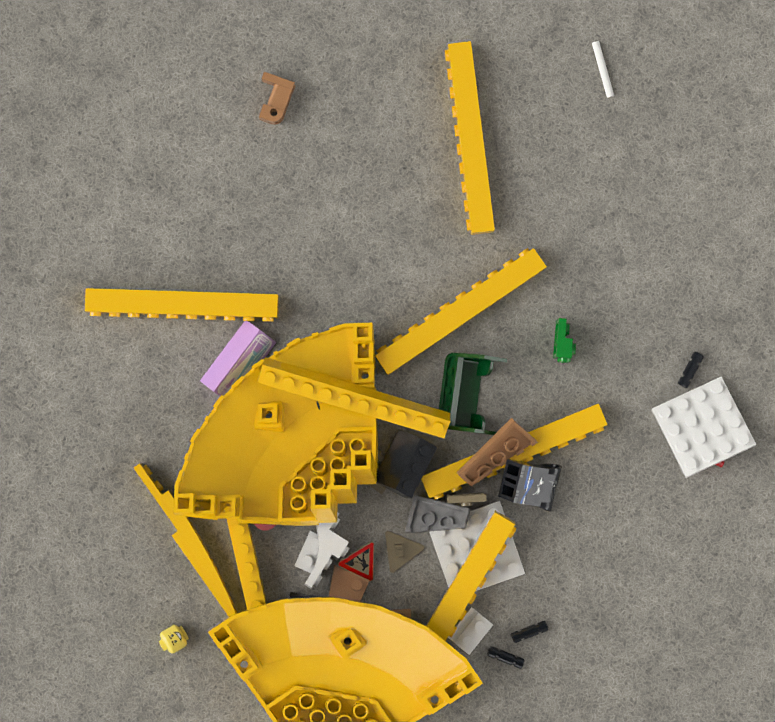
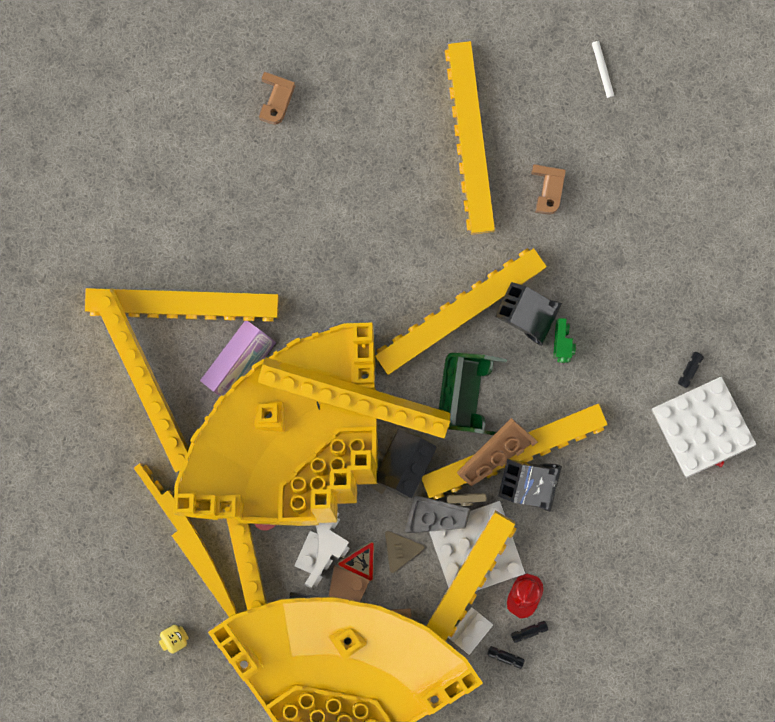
(142, 377): none -> yellow brick
(525, 595): none -> red piece
(528, 312): none -> black piece
(551, 188): none -> medium nougat piece

